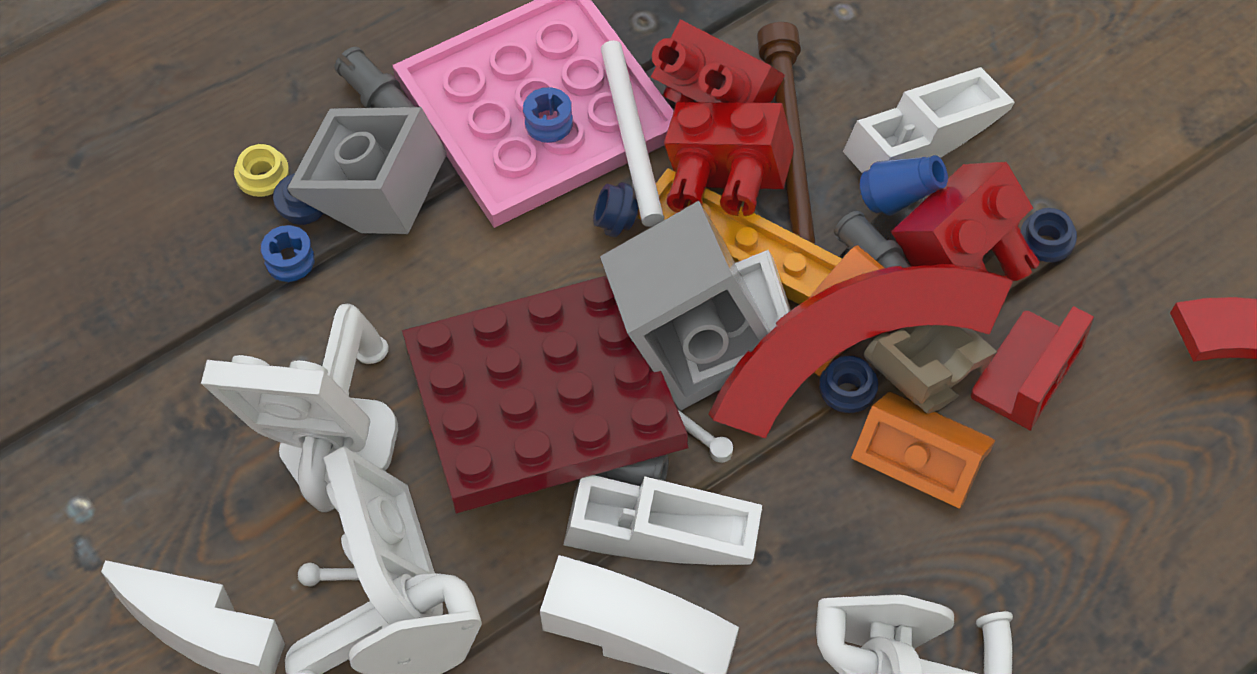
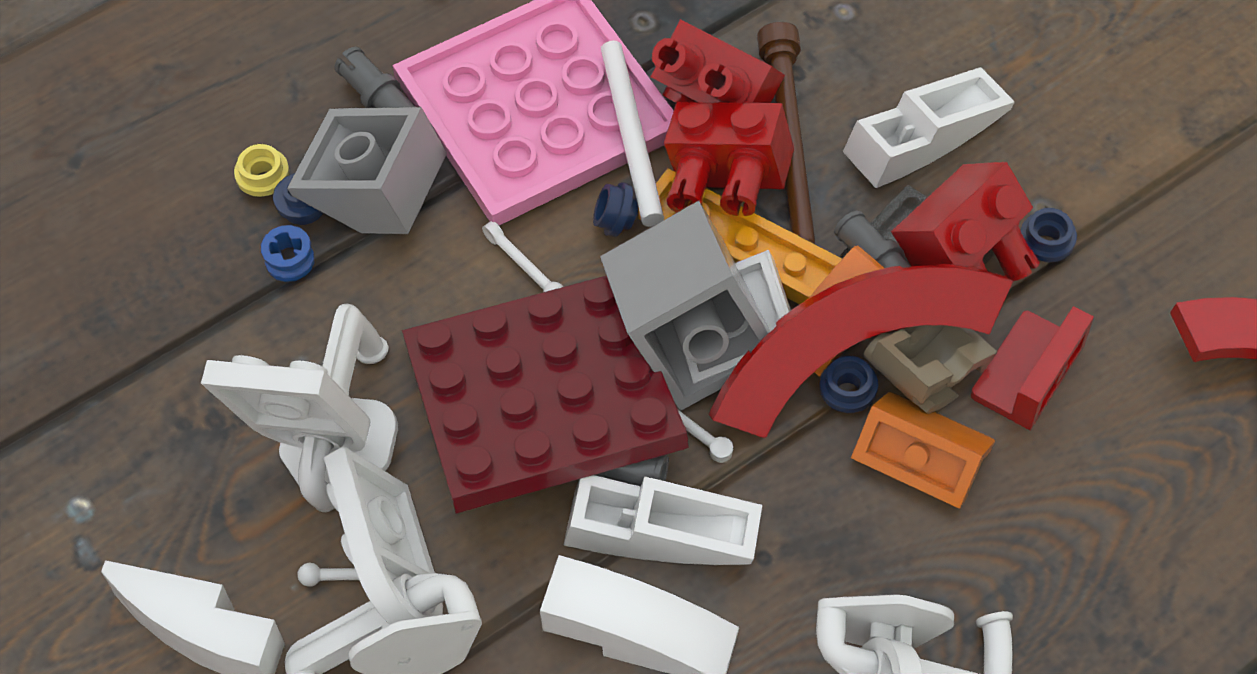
(496, 236): none -> white hinge
(552, 100): blue bush -> none
(901, 182): blue cone -> none

